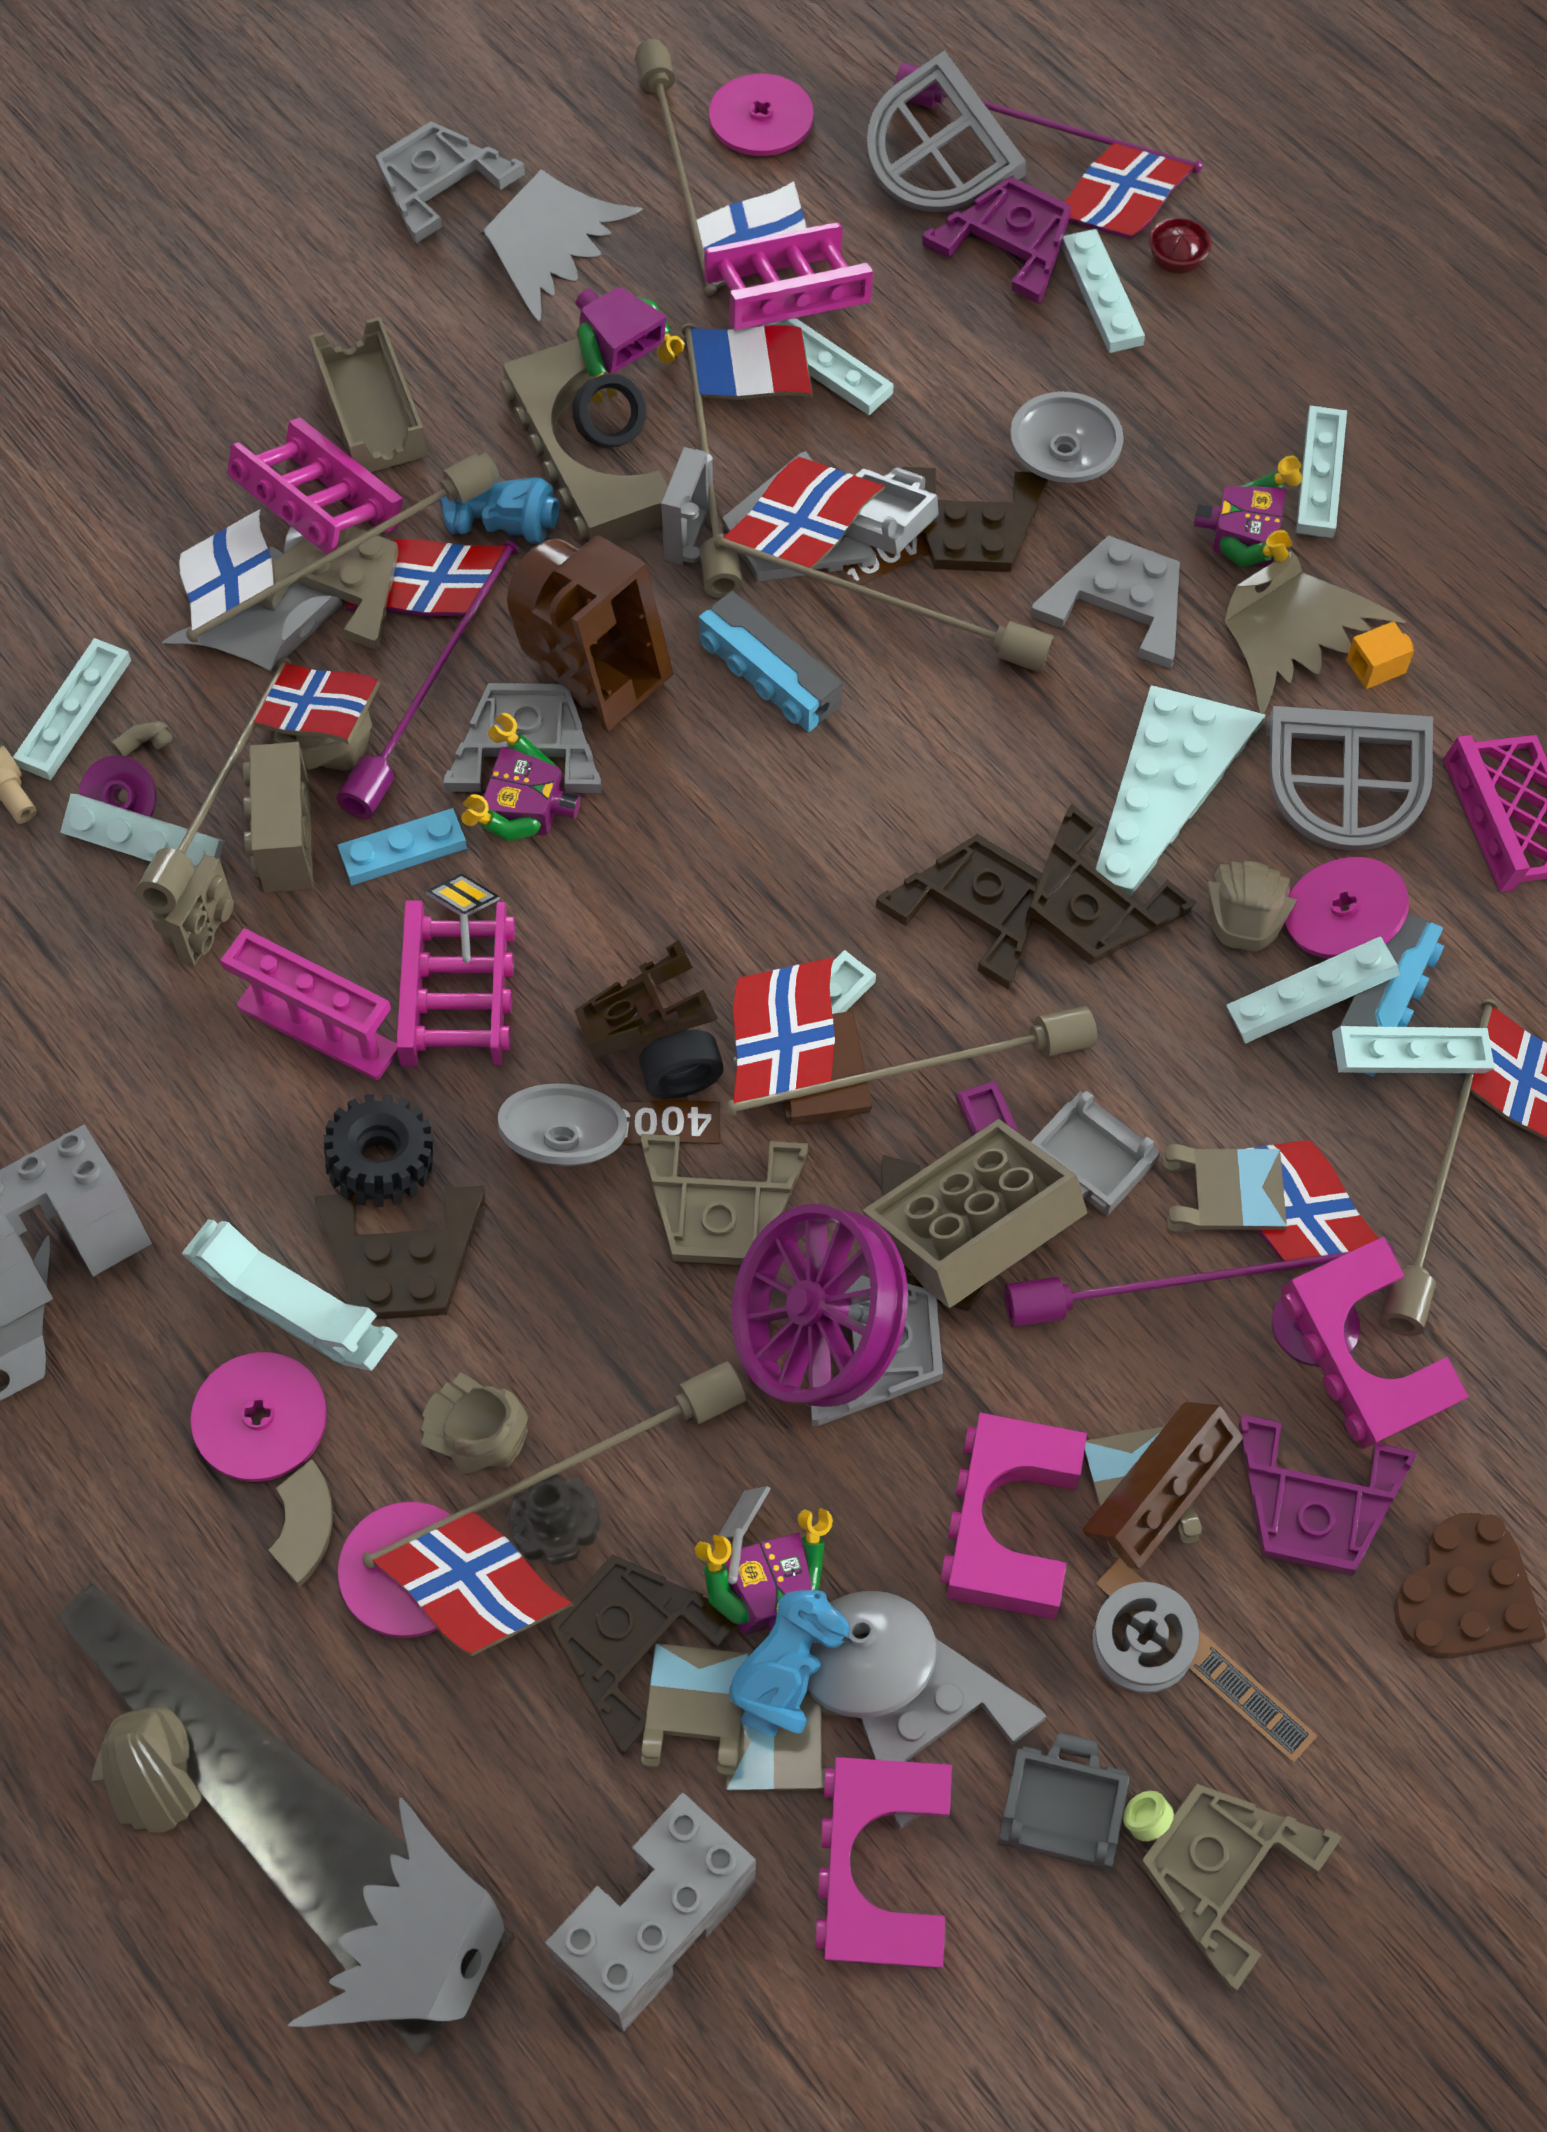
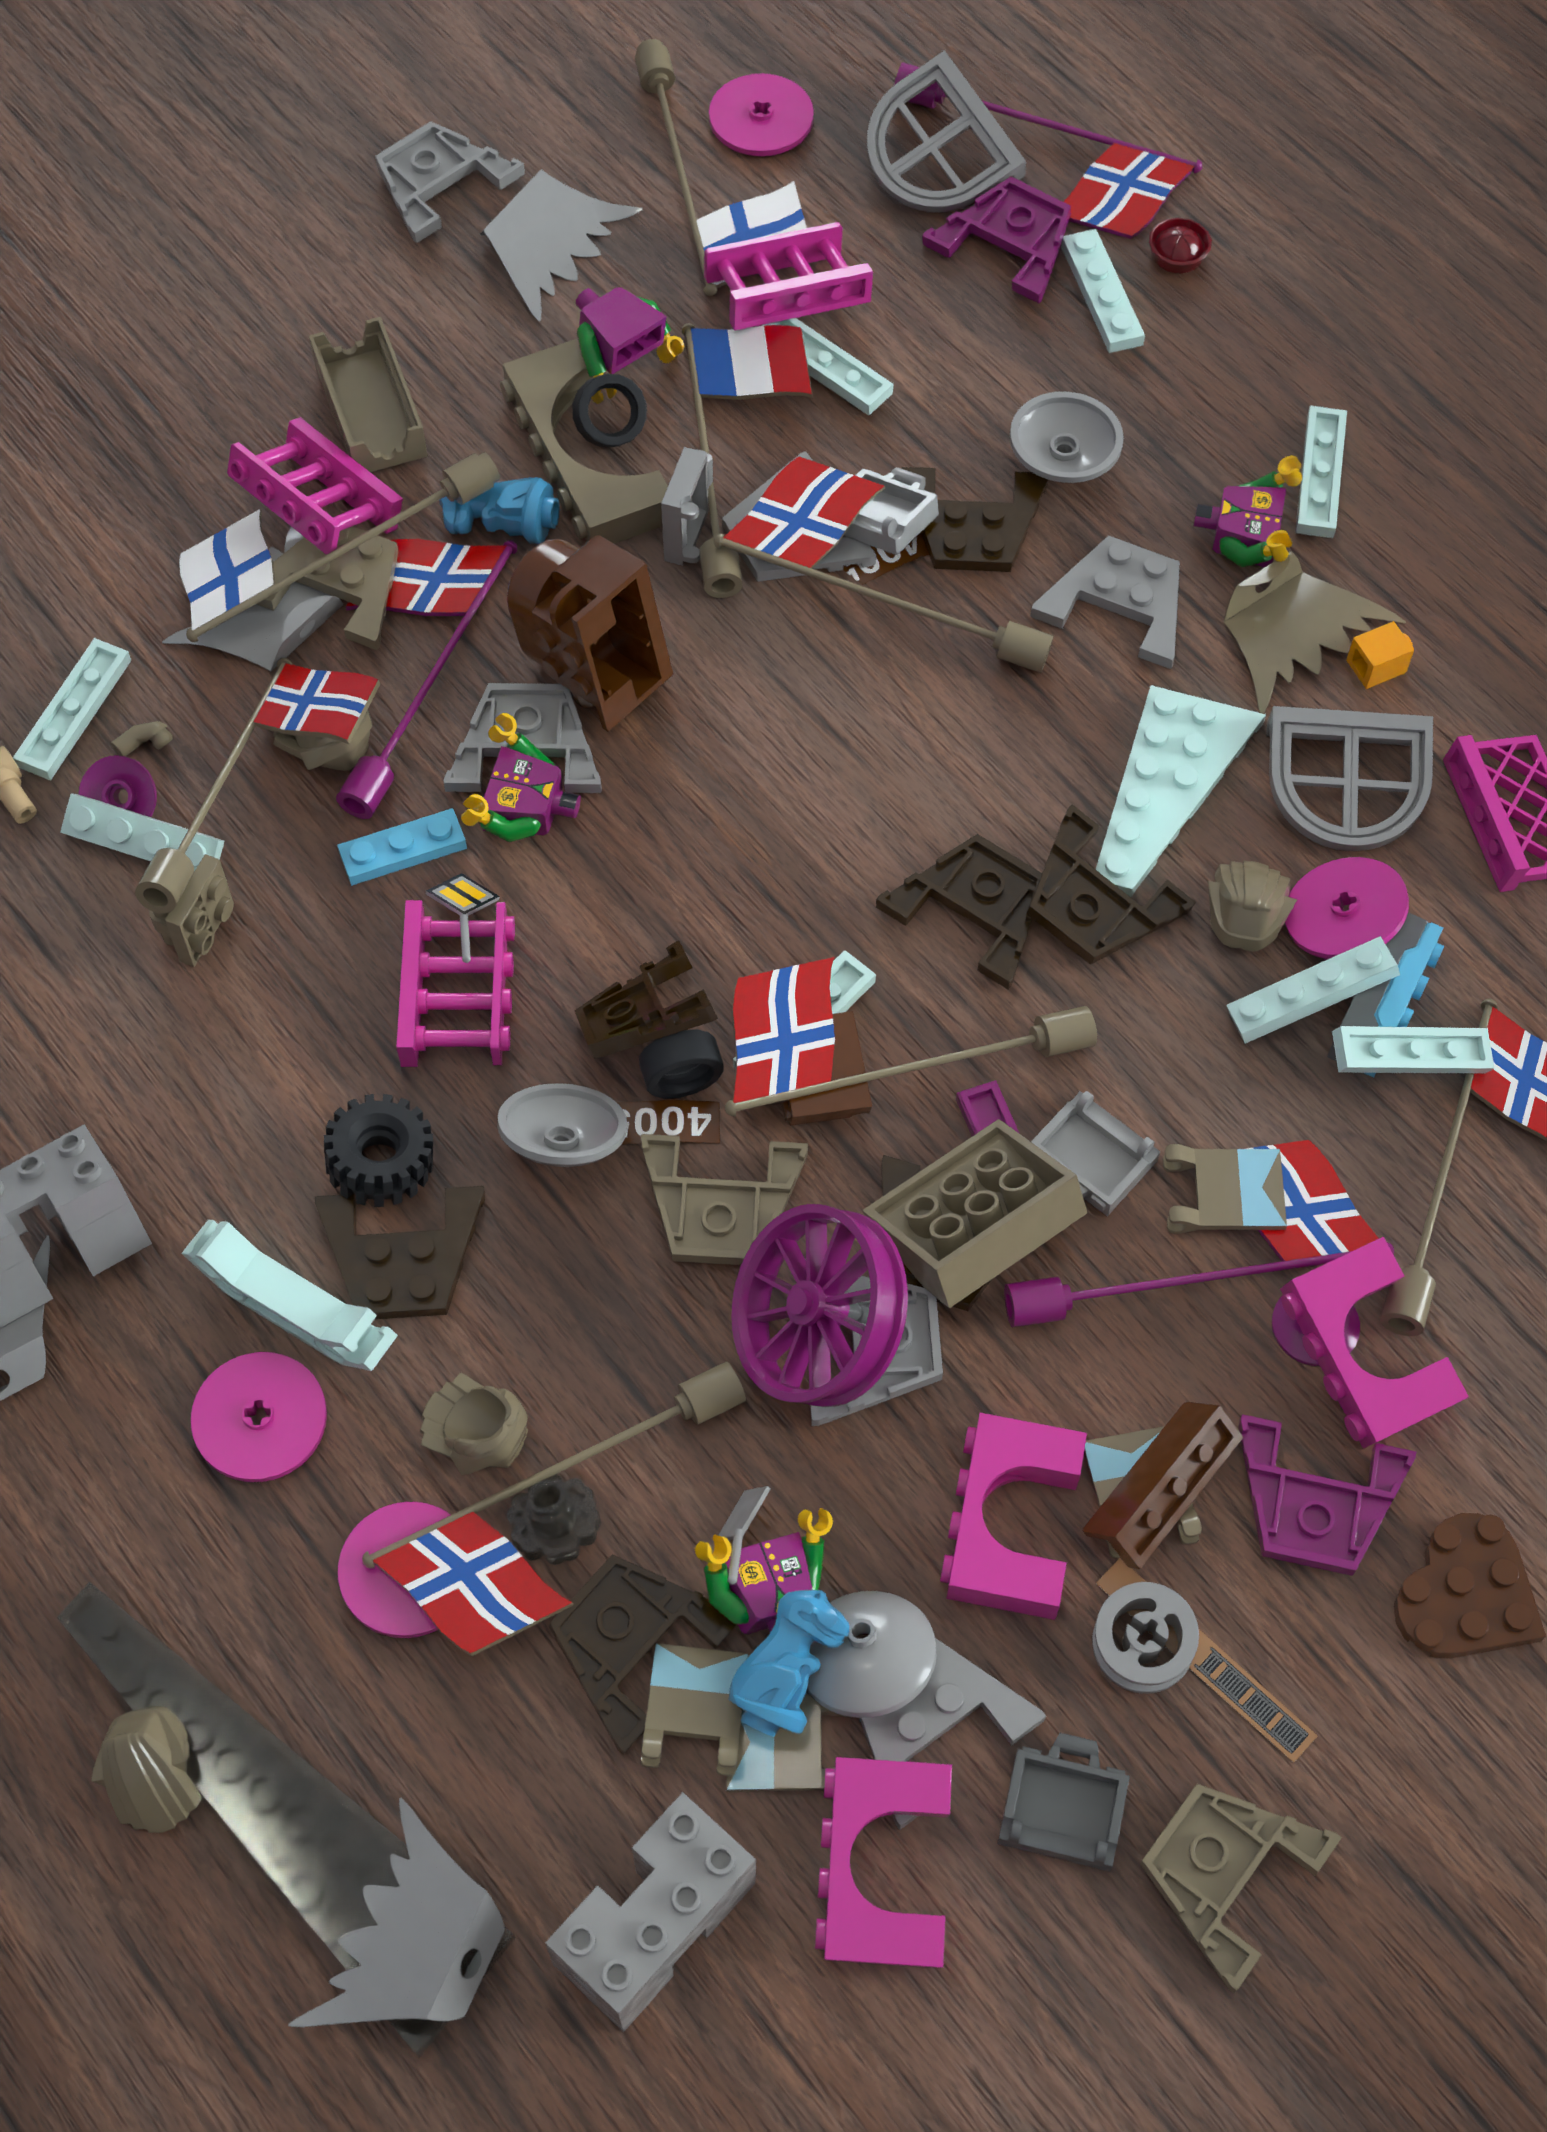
(278, 817): dark tan brick -> none
(307, 1523): dark tan tile -> none
(311, 1004): dark pink fence -> none
(770, 661): piece -> none
(1148, 1816): yellowish green tile -> none

